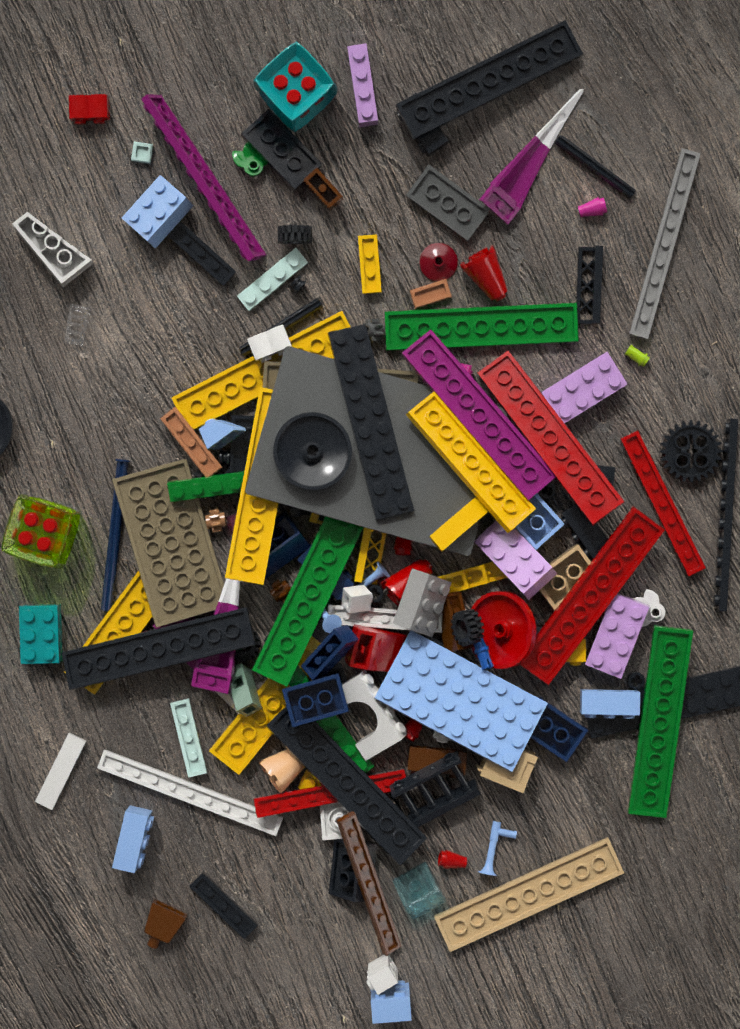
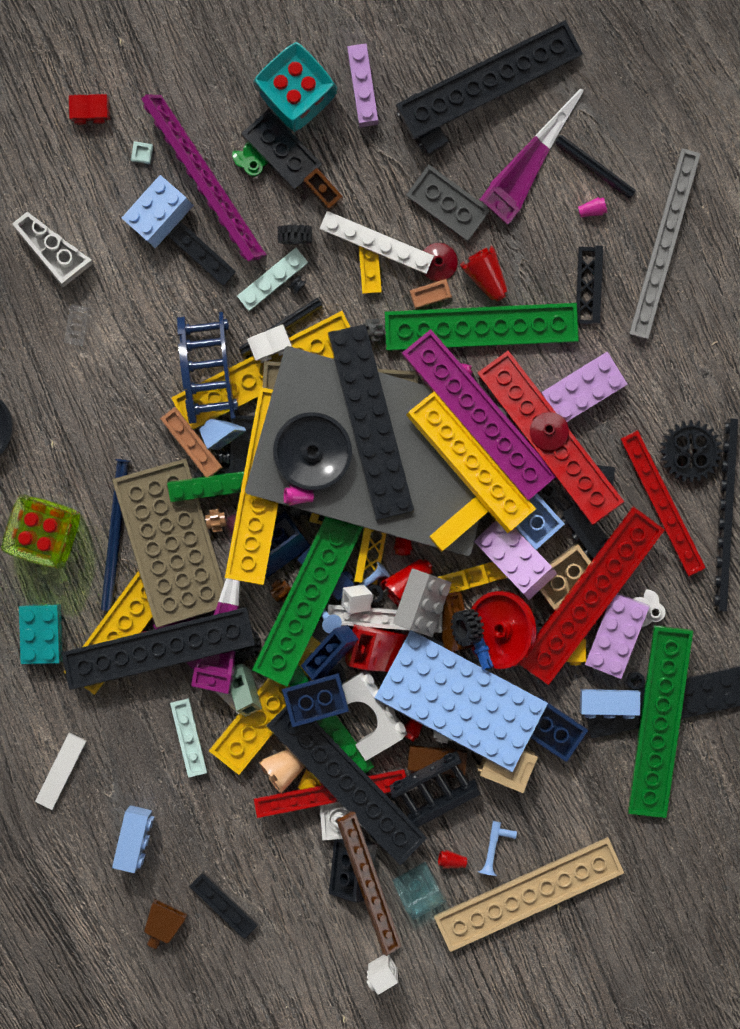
(187, 792): white plate -> none
(189, 366): none -> dark blue fence
(297, 496): none -> dark pink cone
(376, 242): none -> white plate
(392, 1004): light blue brick -> none
(550, 440): none -> dark red dish
(637, 356): lime pin -> none

